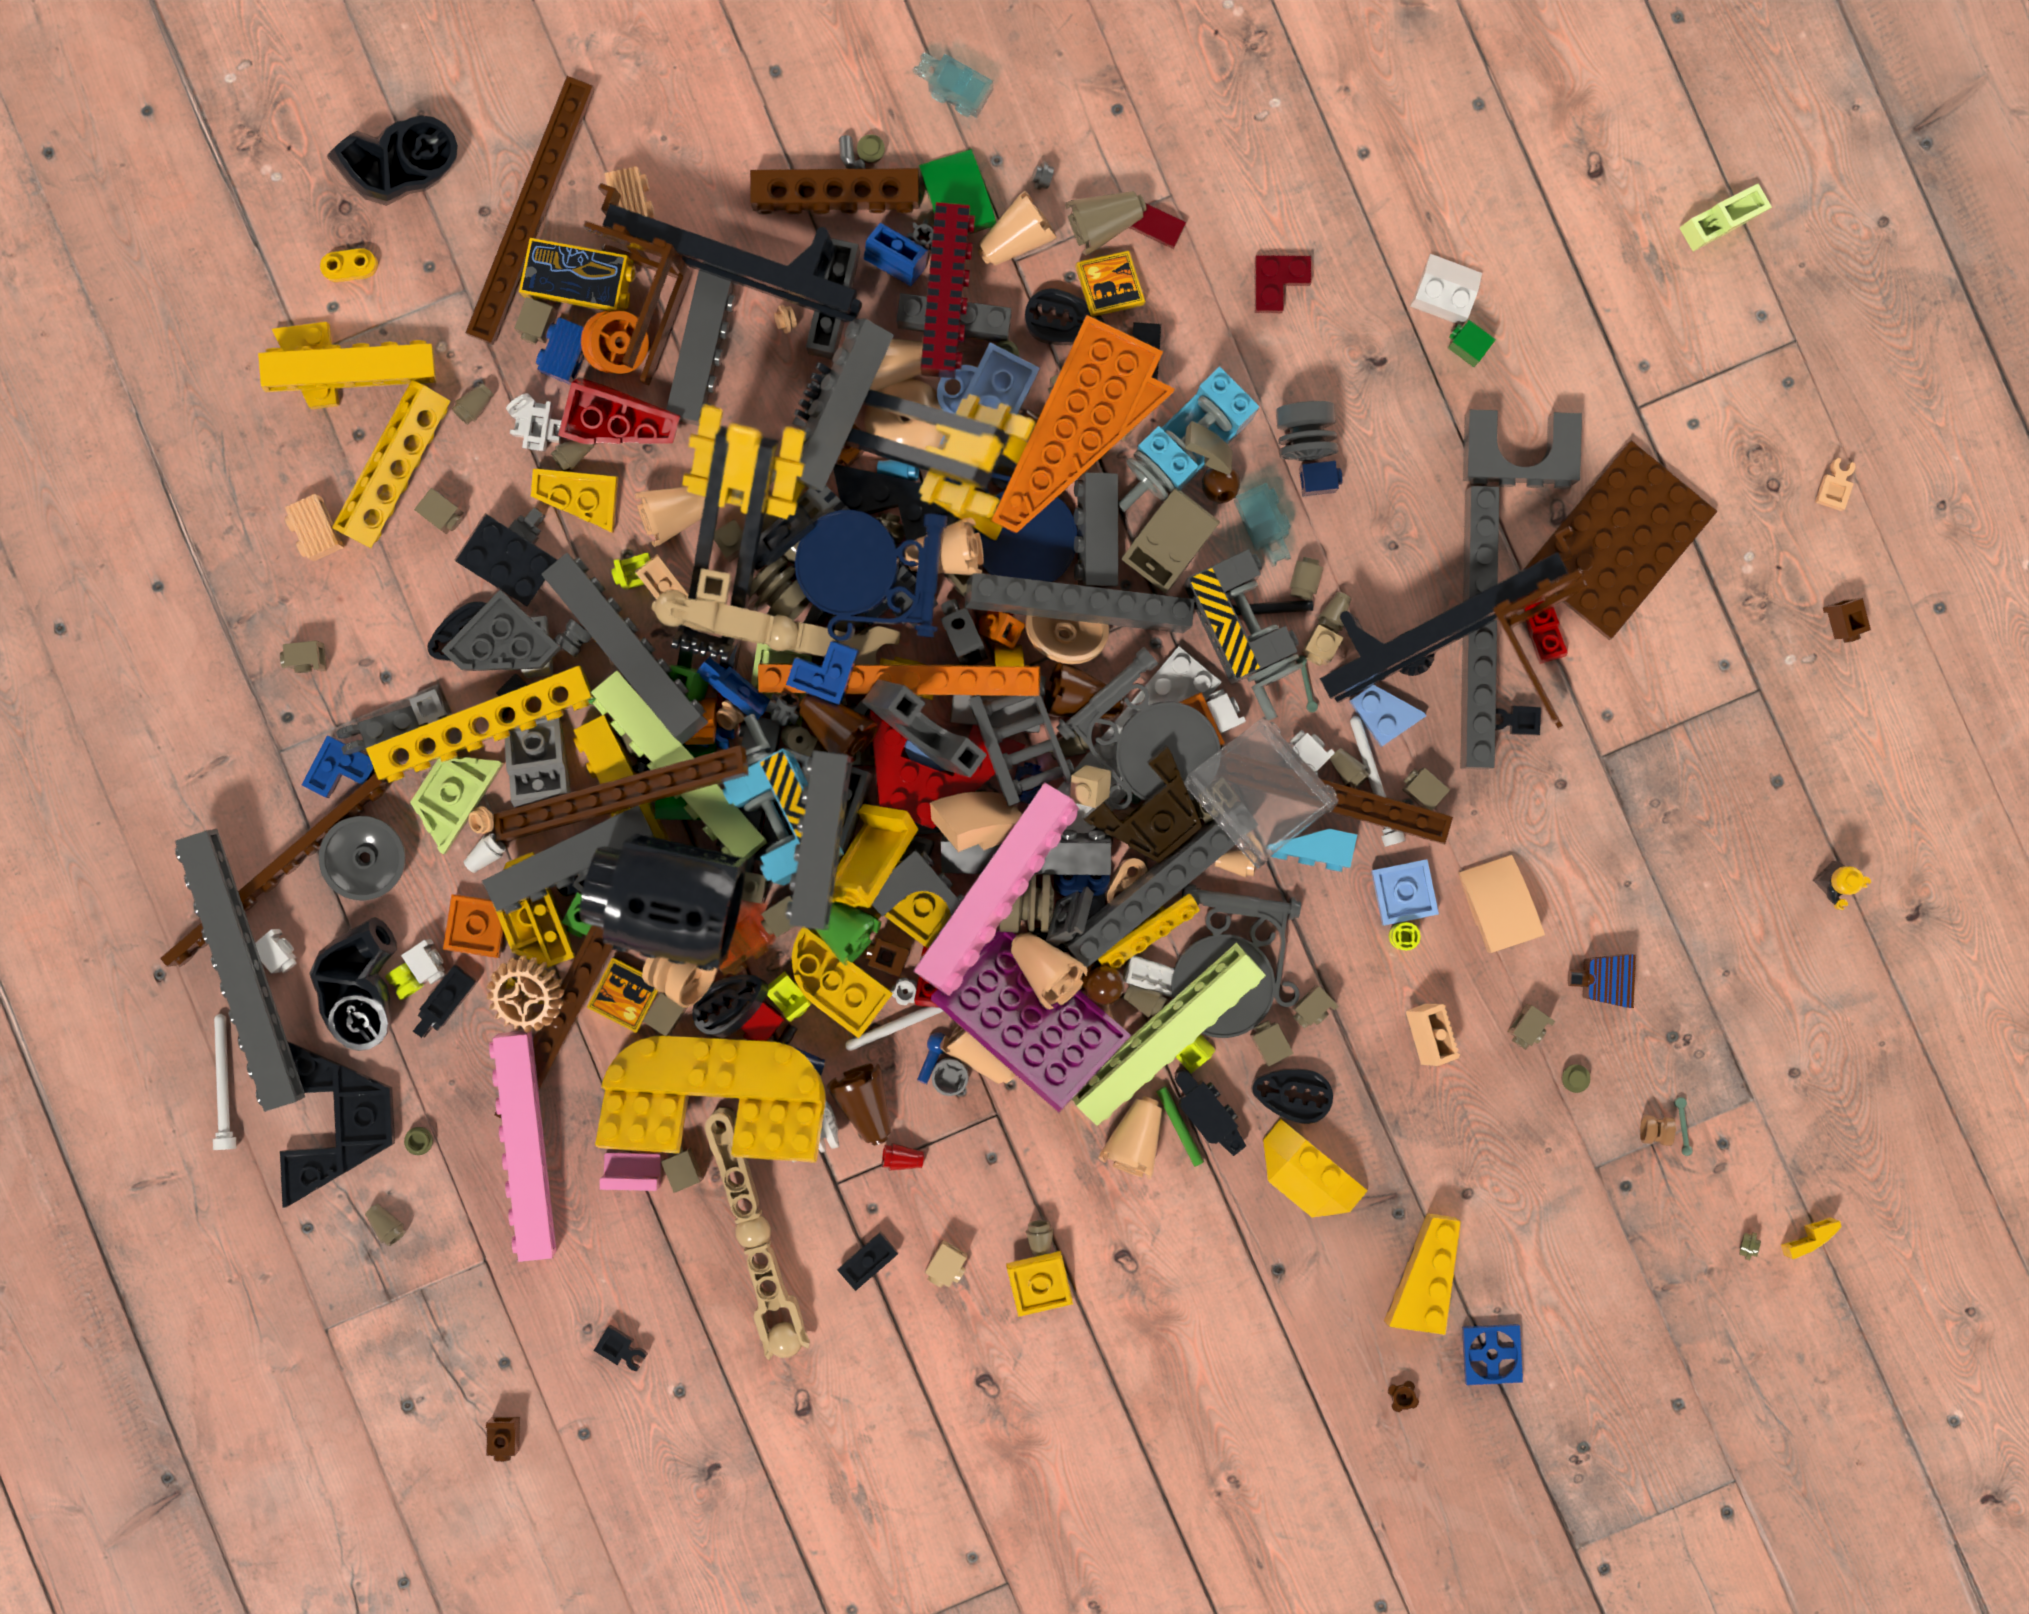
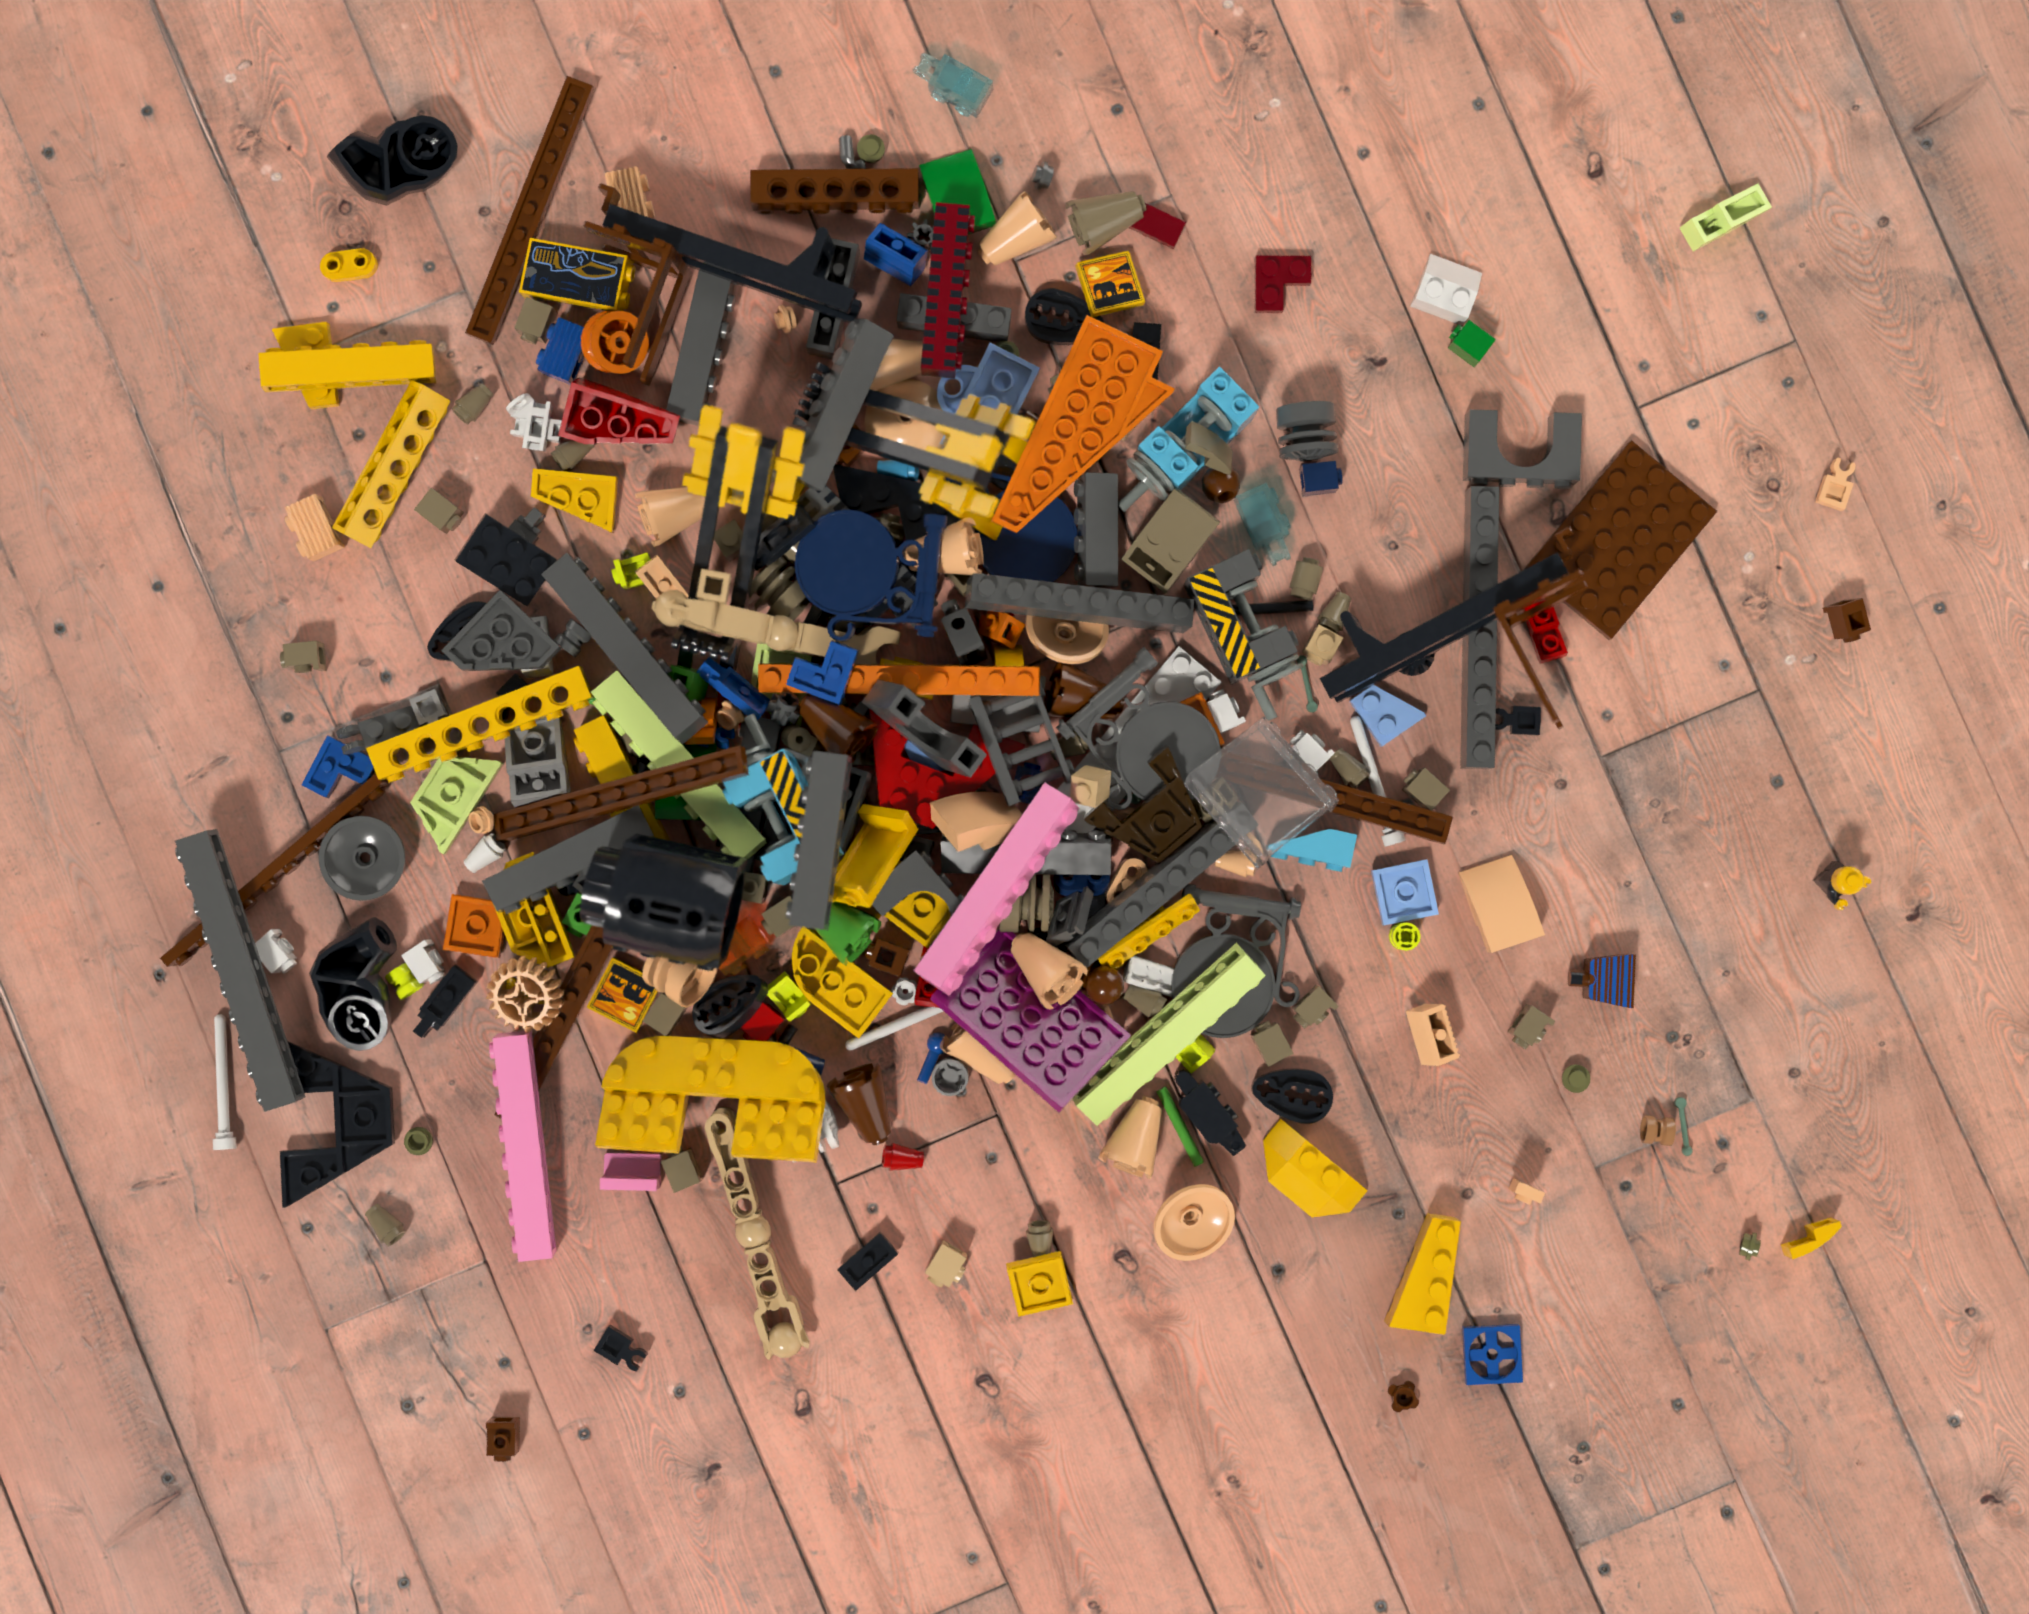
(1201, 1230): none -> light nougat dish
(1526, 1192): none -> light nougat plate

